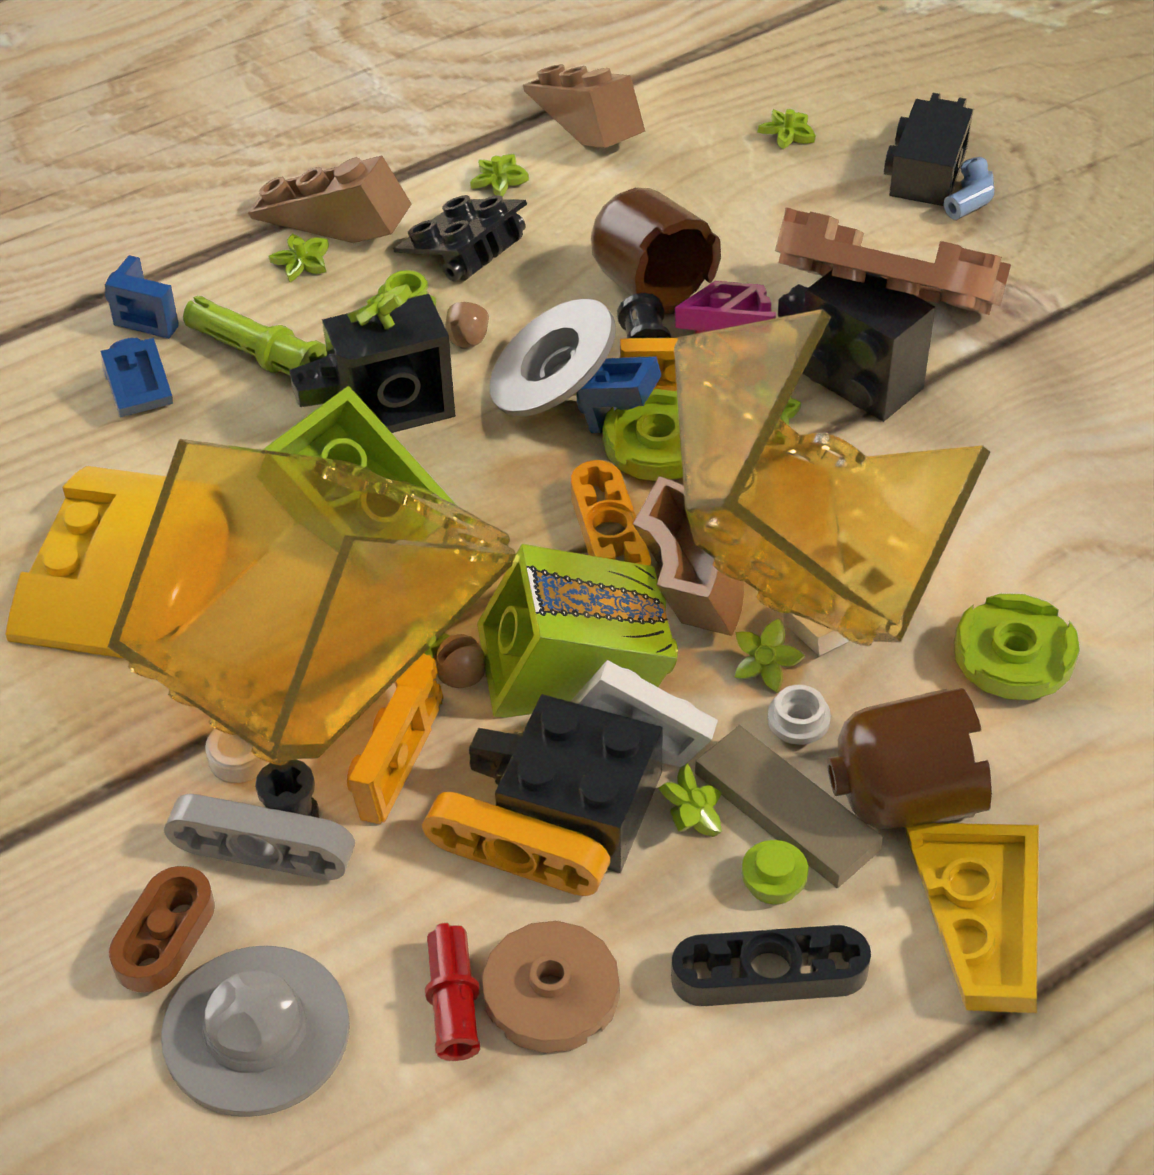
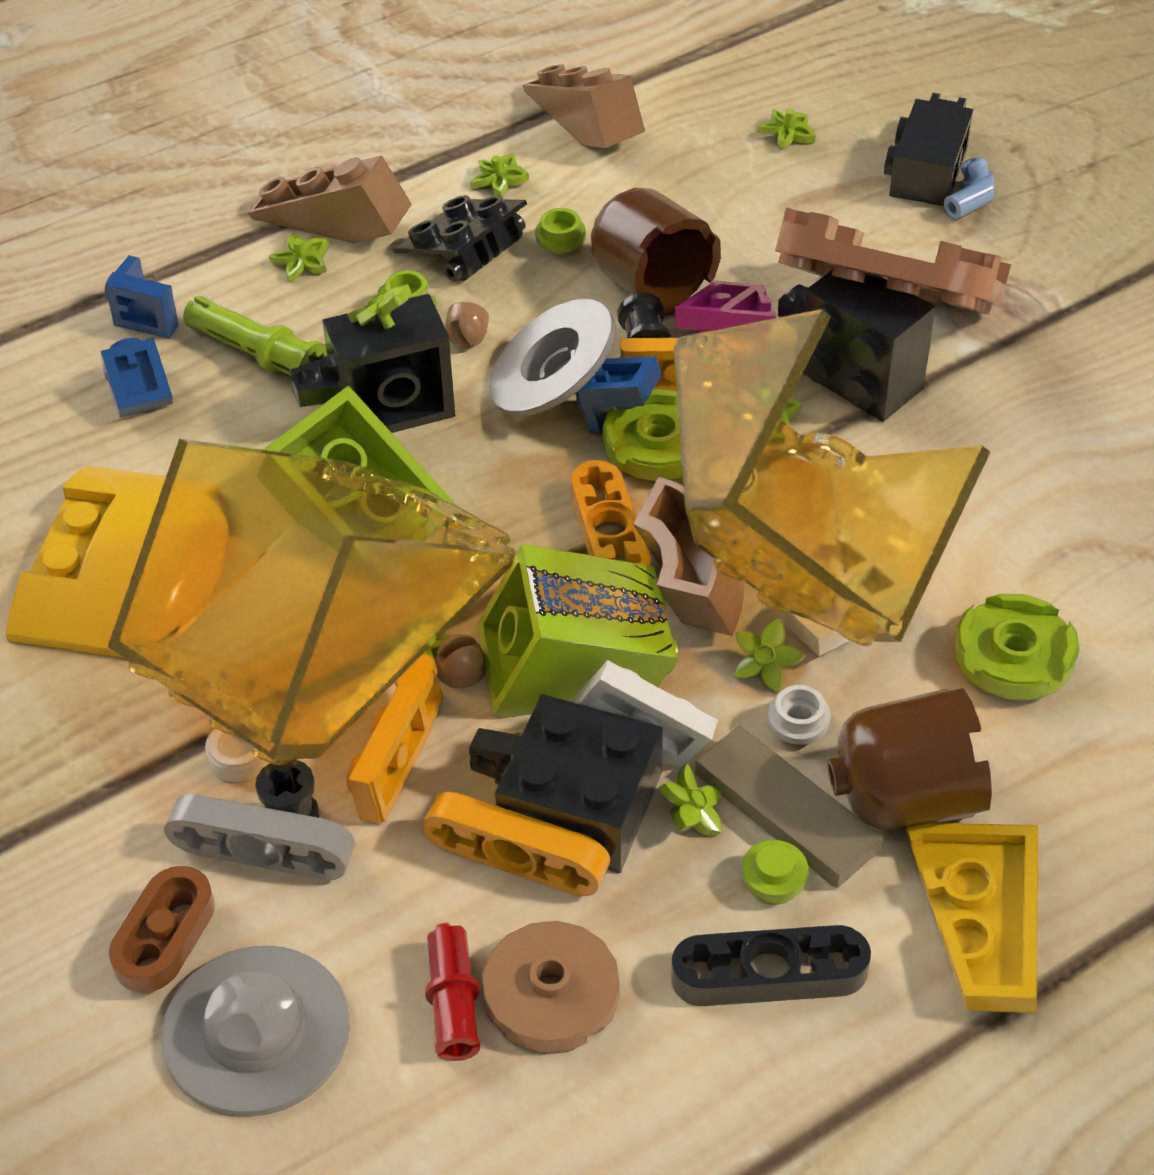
(560, 231): none -> lime plate

